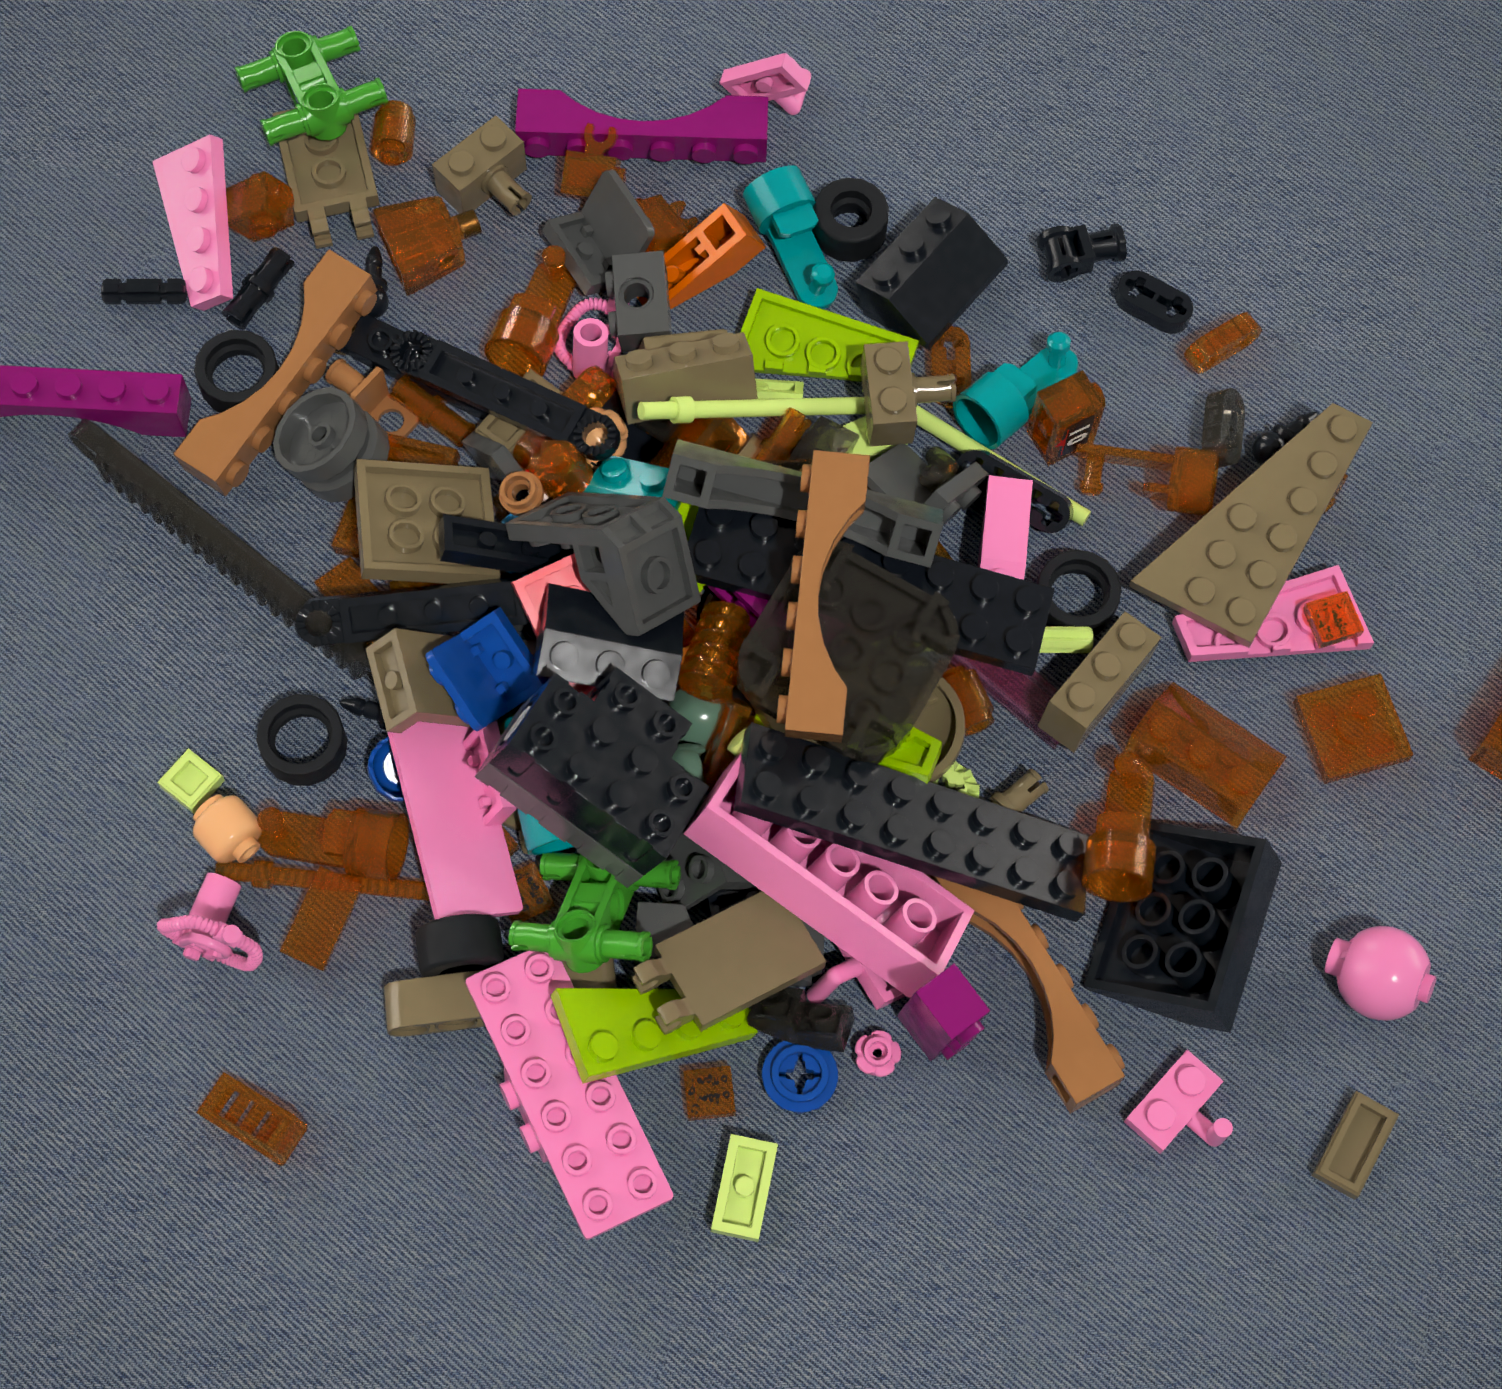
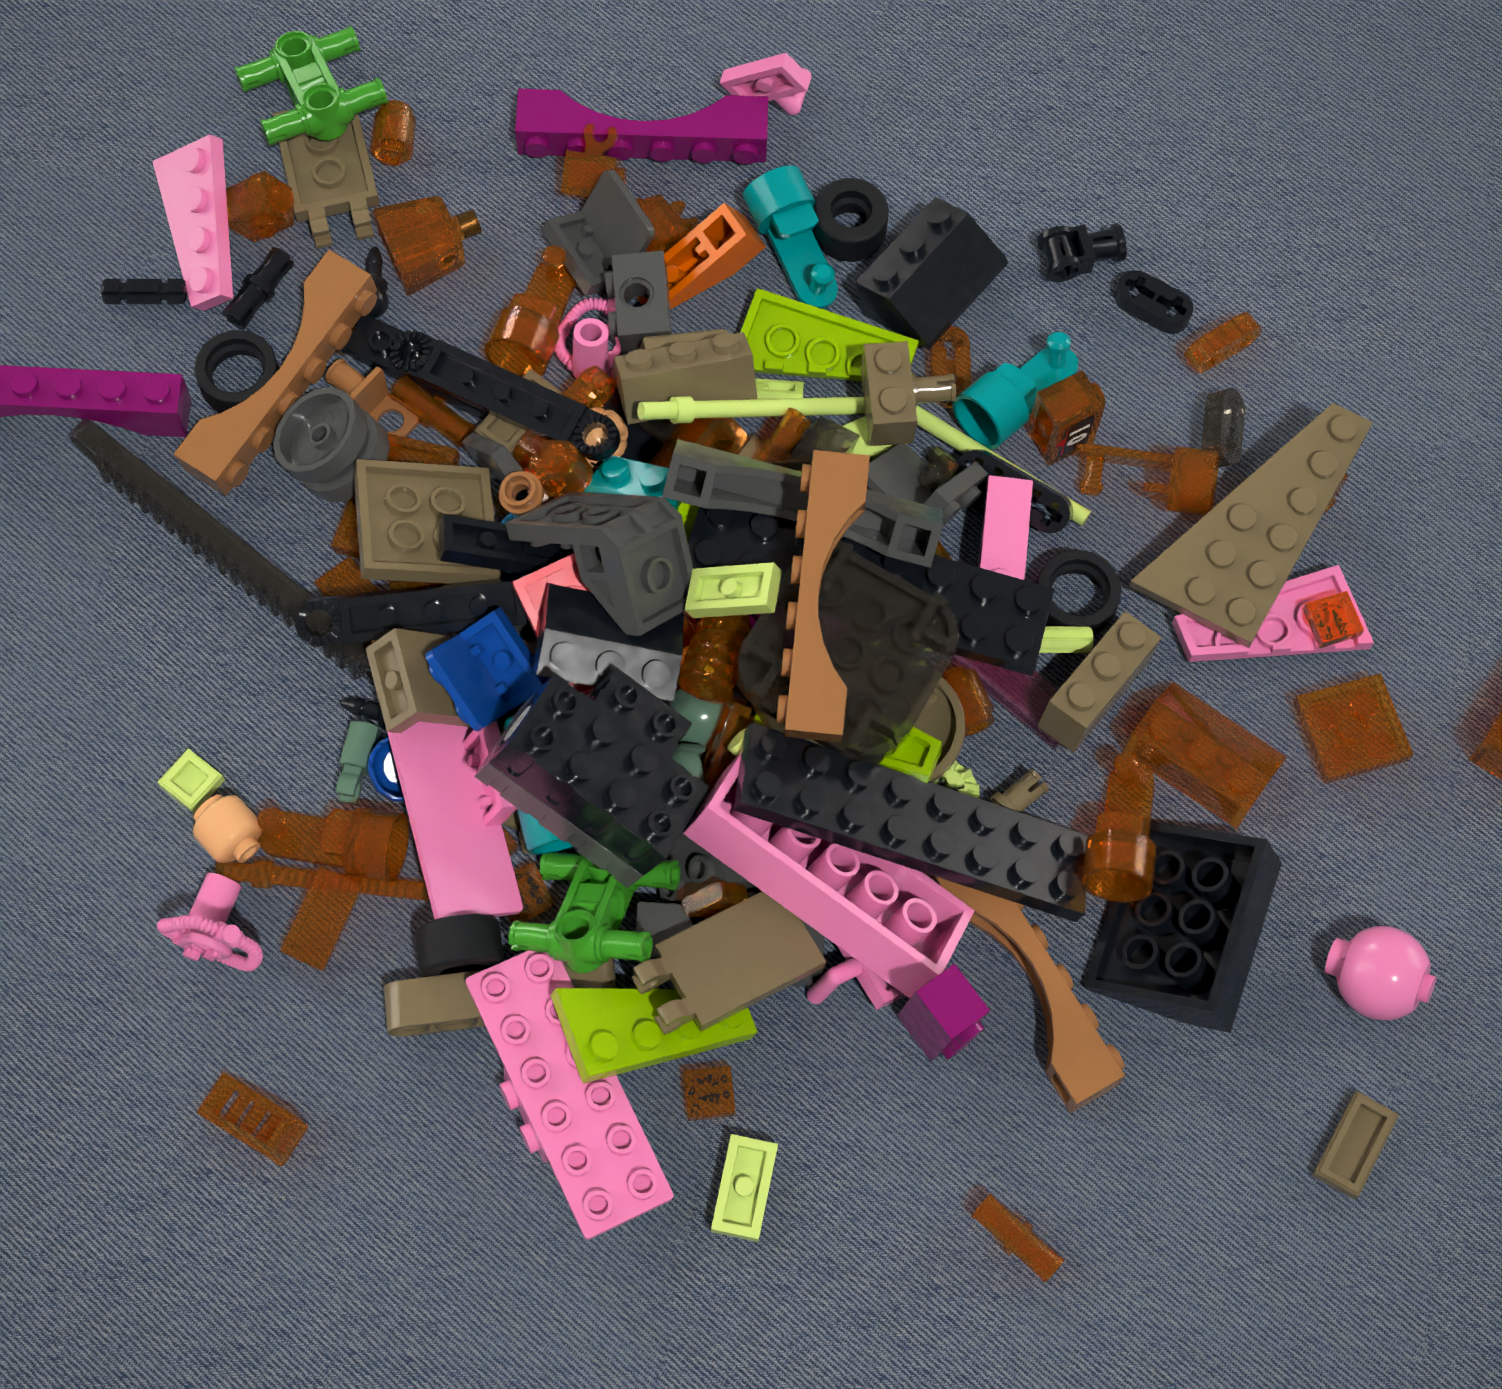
(292, 708): black tyre -> none
(354, 760): none -> sand green bar
(482, 168): dark tan brick -> none
(714, 899): none -> clear orange tile
(733, 590): none -> yellowish green plate
(794, 1020): clear smoke slope -> none
(815, 1091): blue gear -> none
(868, 1062): bright pink plate -> none
(1017, 1238): none -> clear orange pin
(1176, 1104): bright pink plate -> none
(1271, 441): black bar -> none

